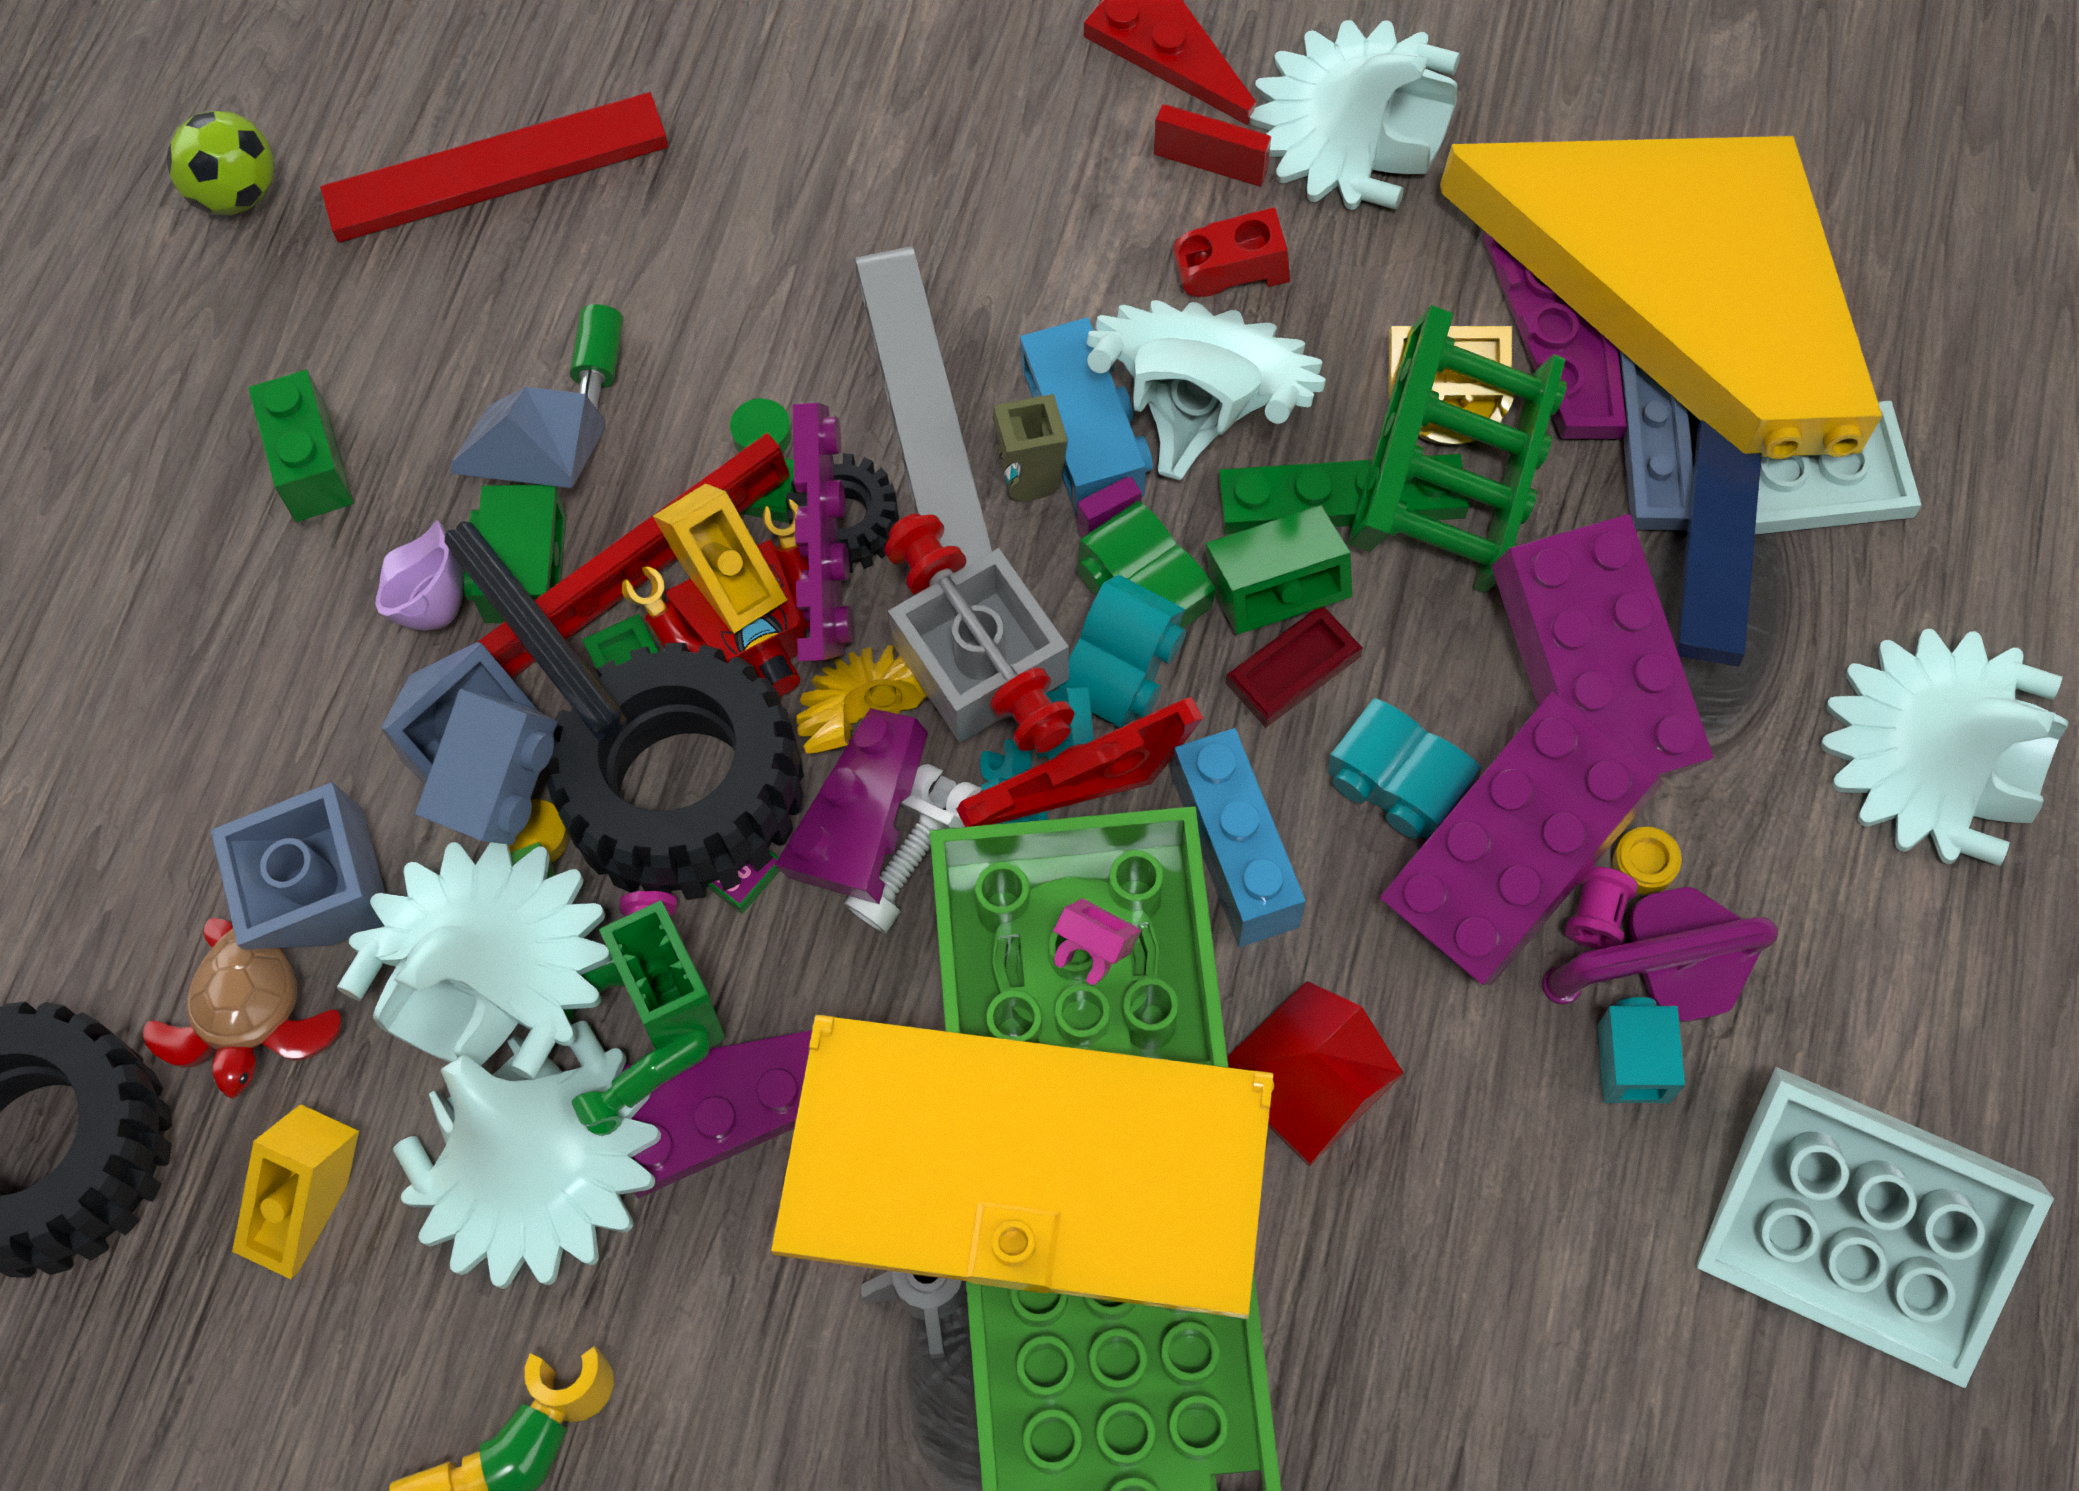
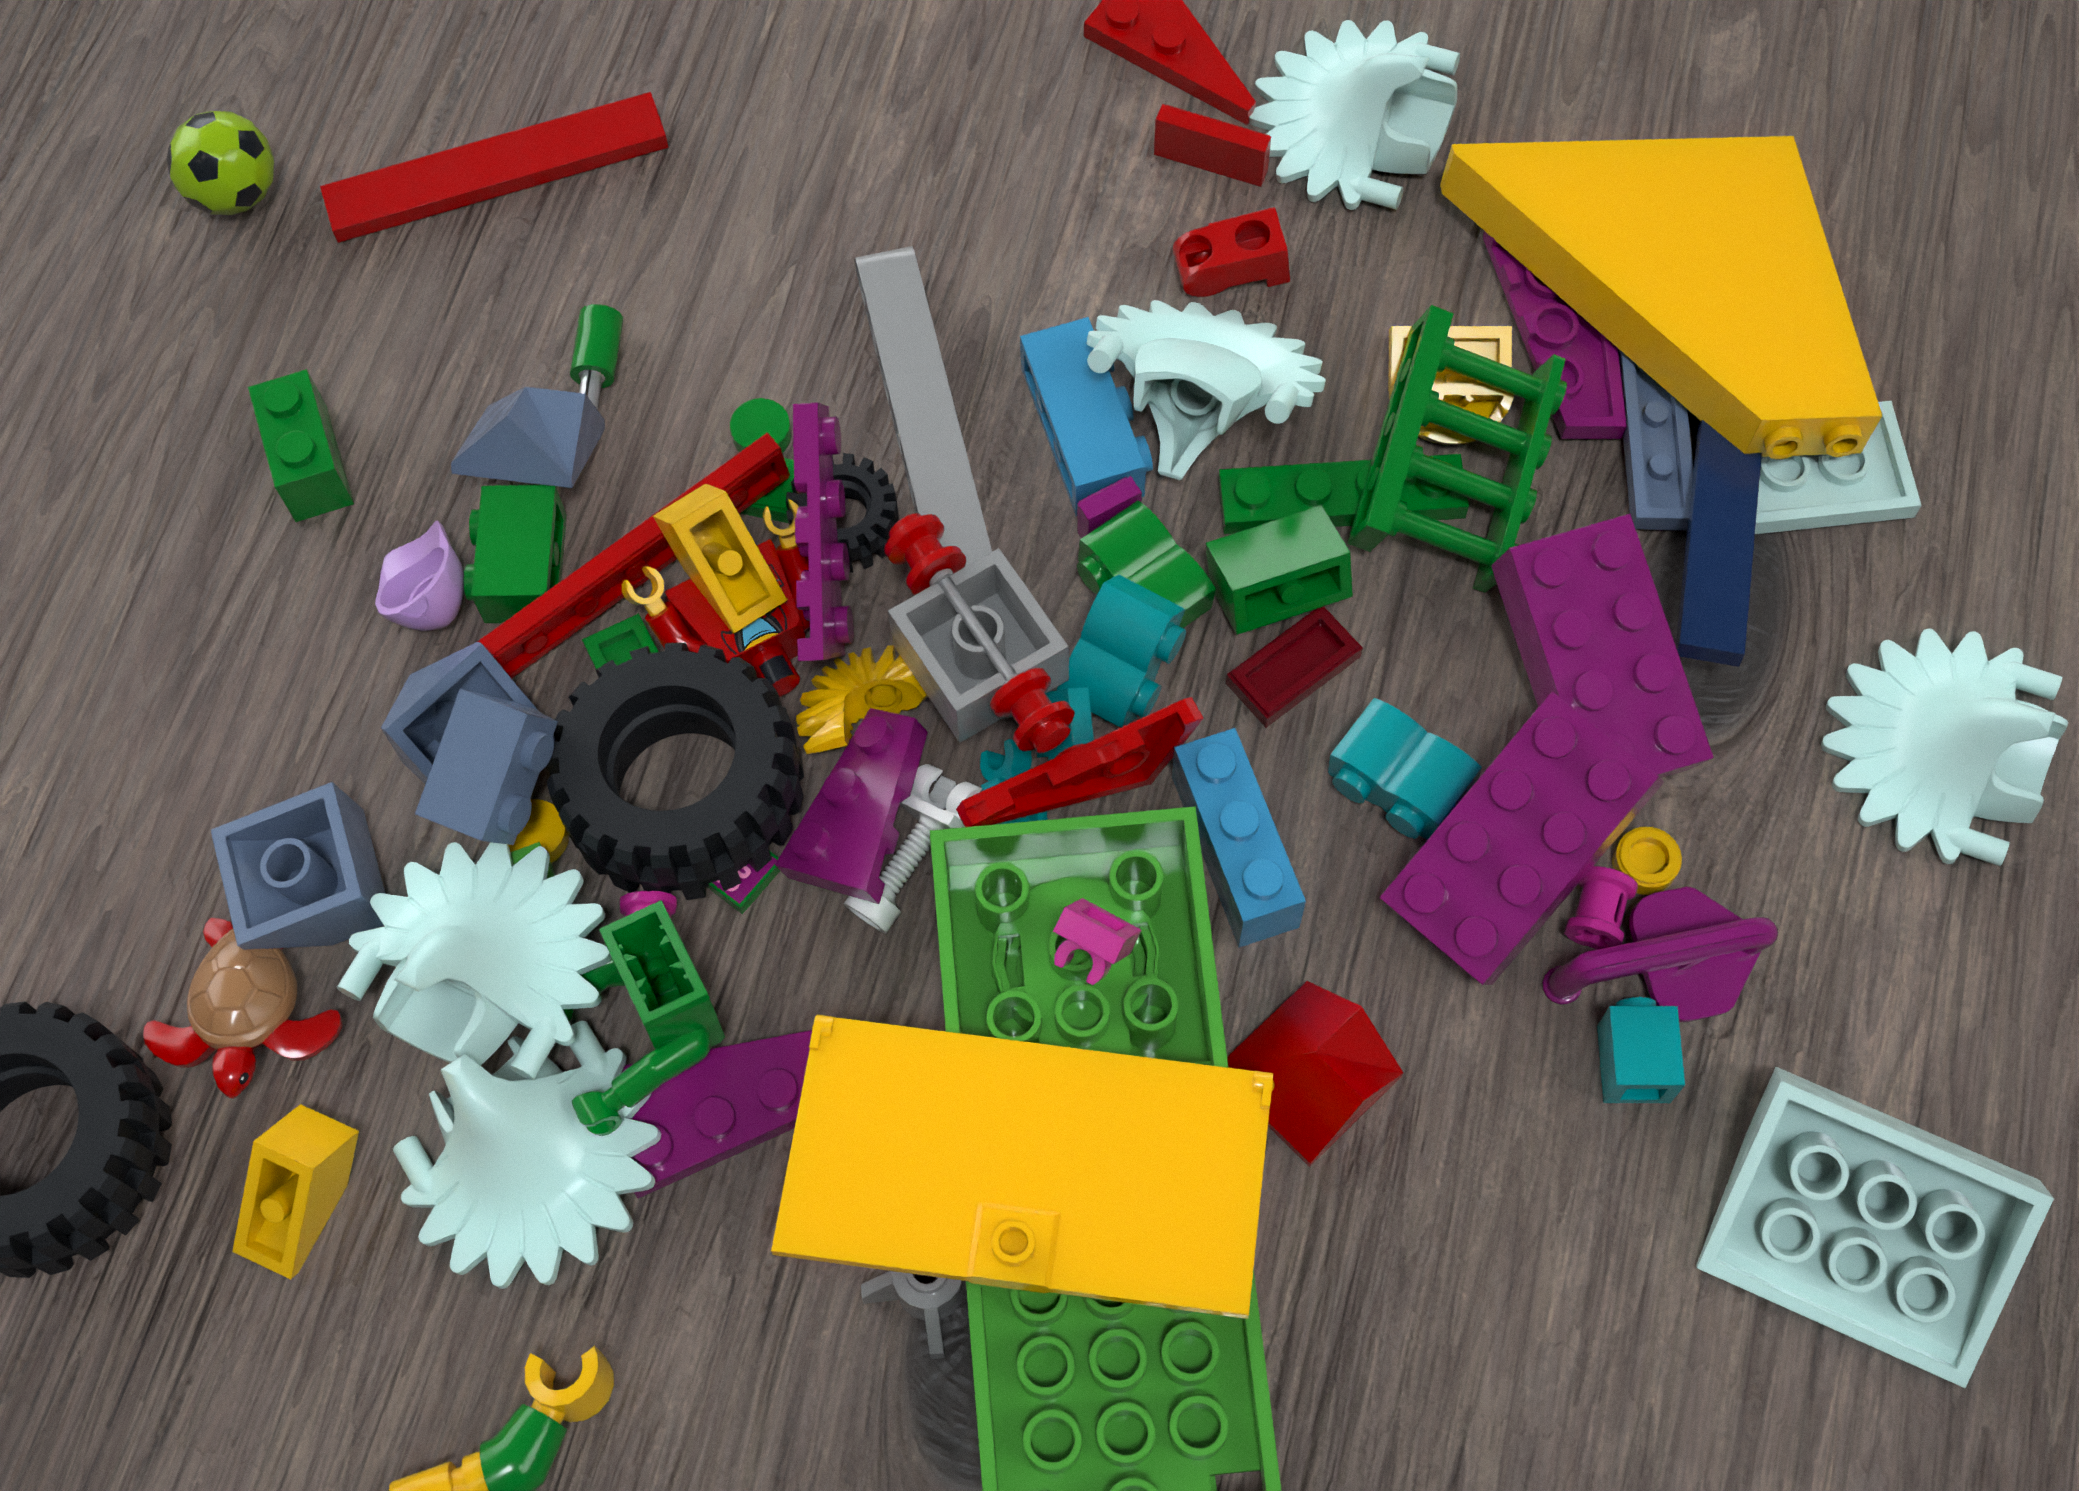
(536, 631): black axle -> none
(1031, 446): olive leg -> none

